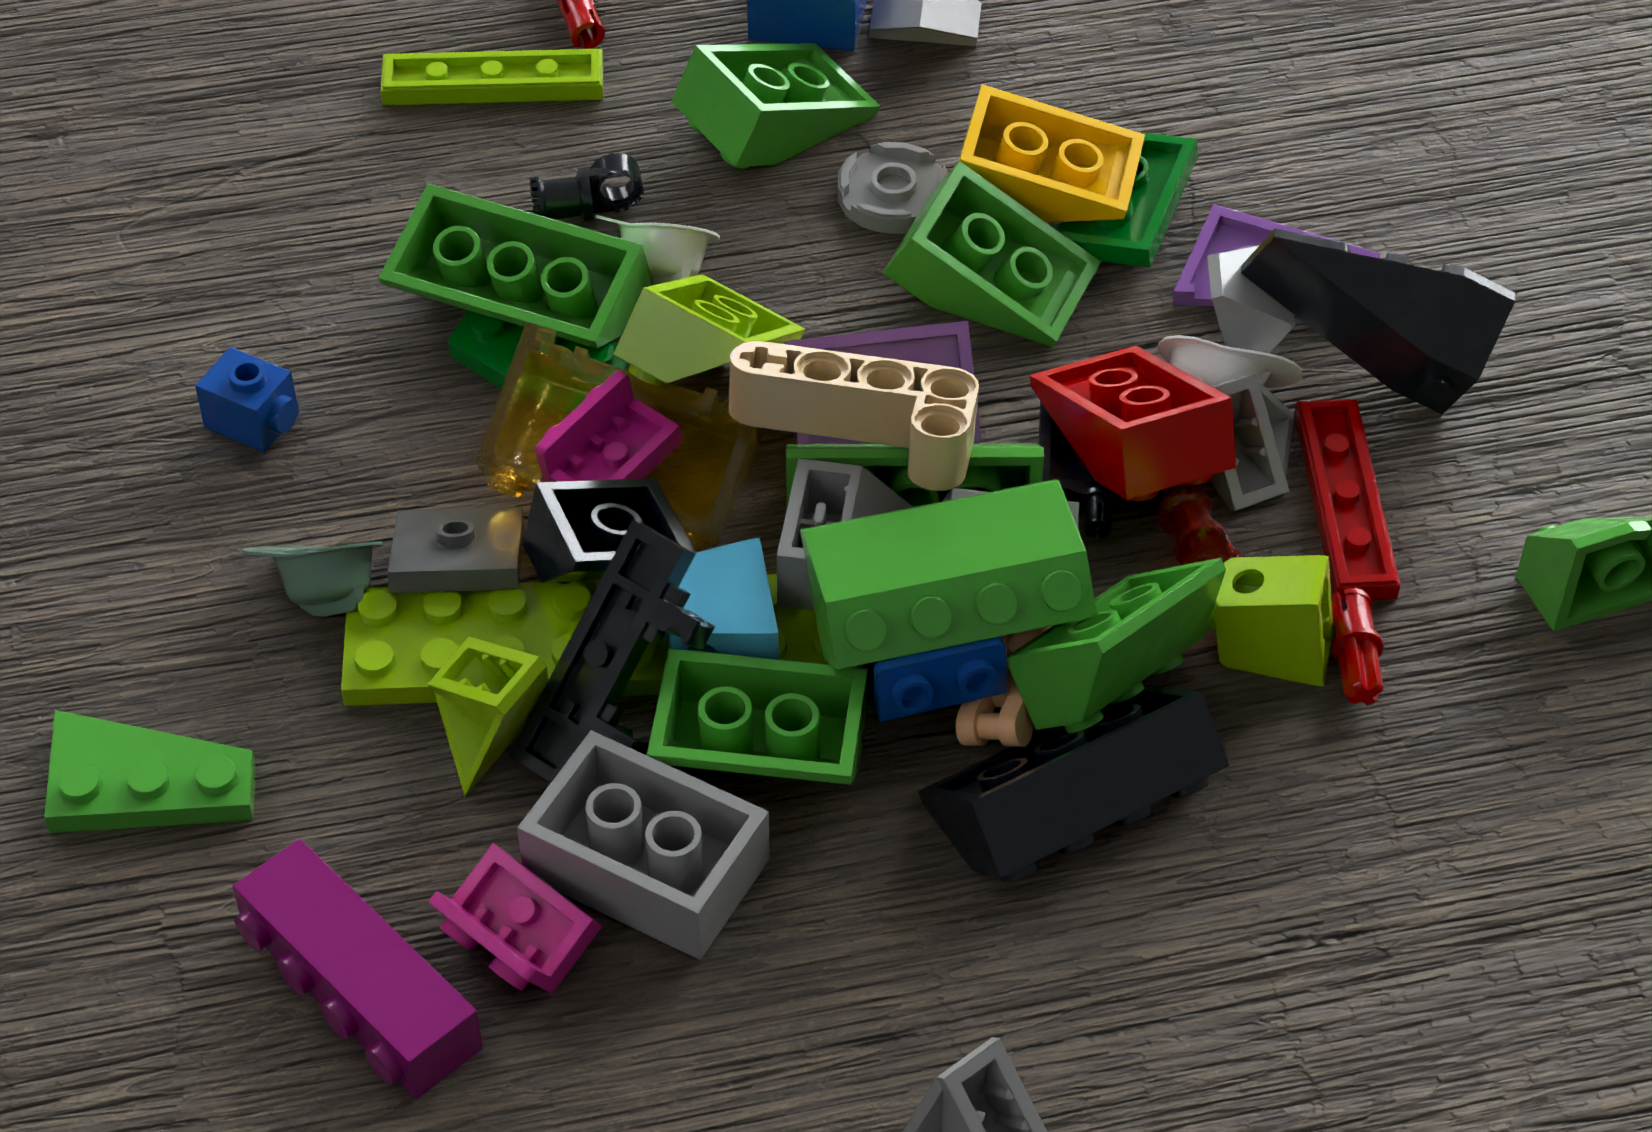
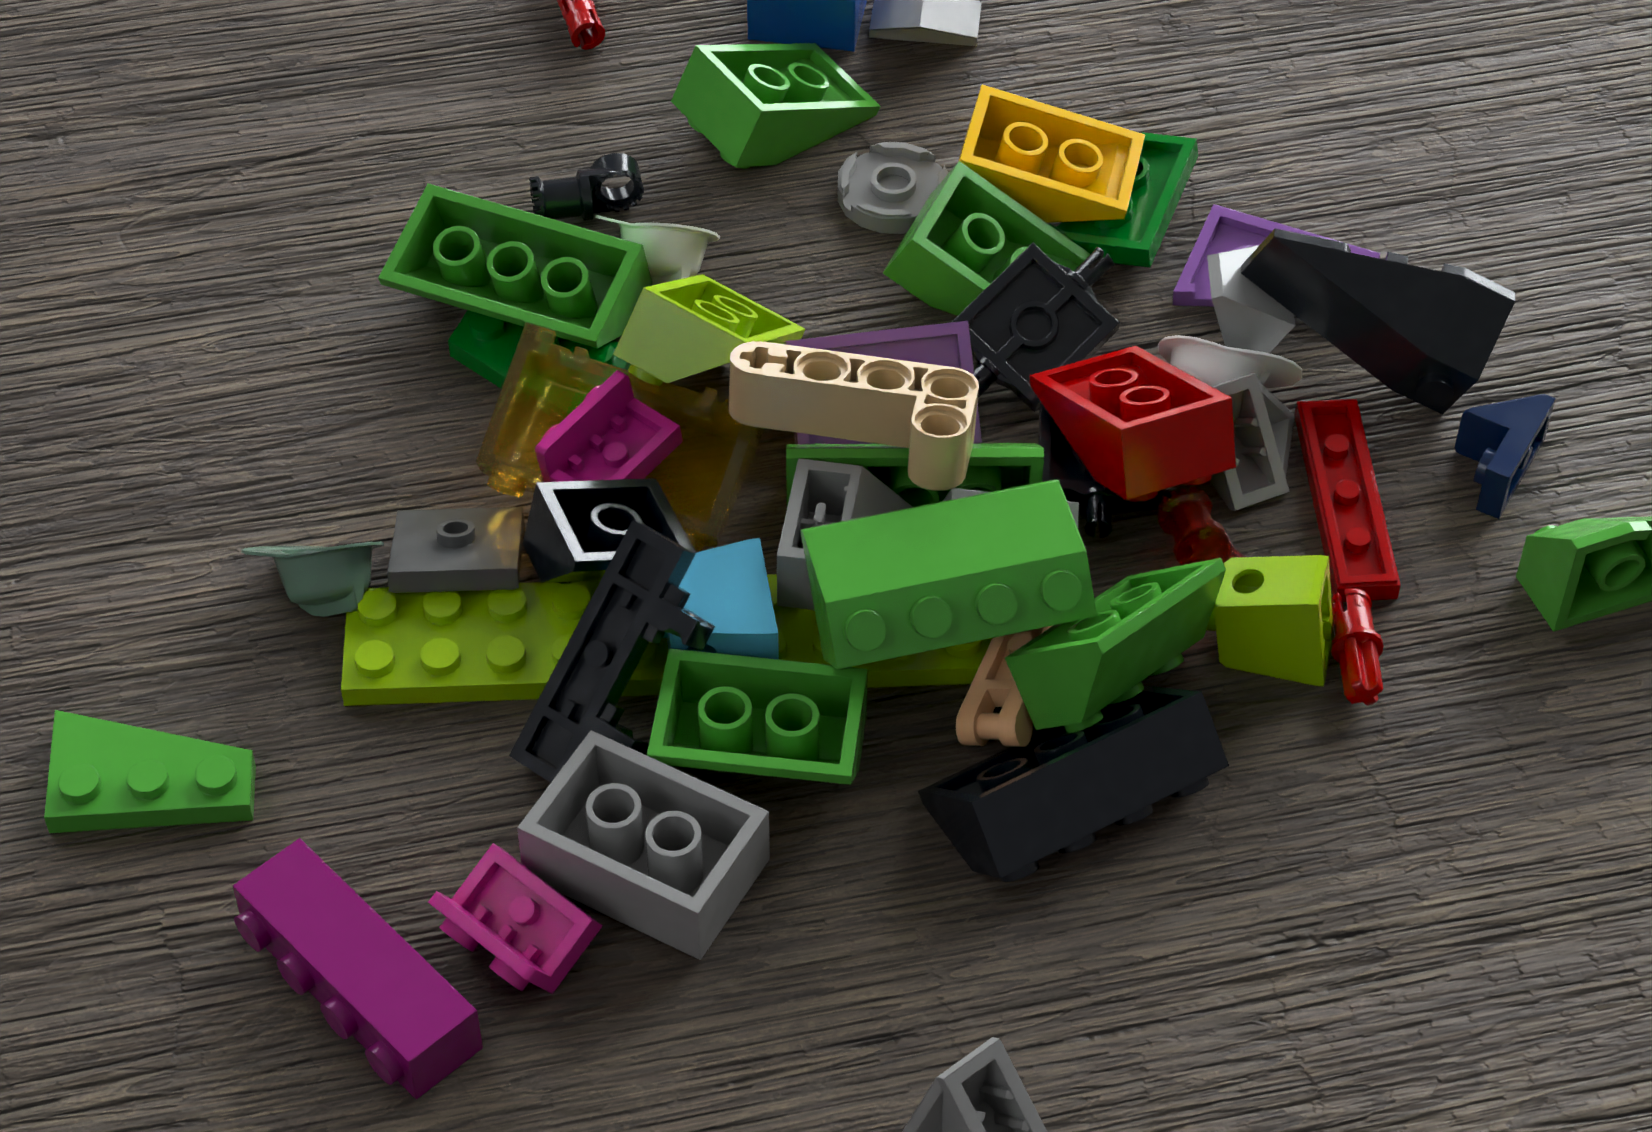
(247, 399): blue brick -> none
(485, 702): lime slope -> none
(492, 77): lime tile -> none
(937, 678): blue bracket -> none
(1037, 320): none -> black plate
(1504, 443): none -> dark blue slope

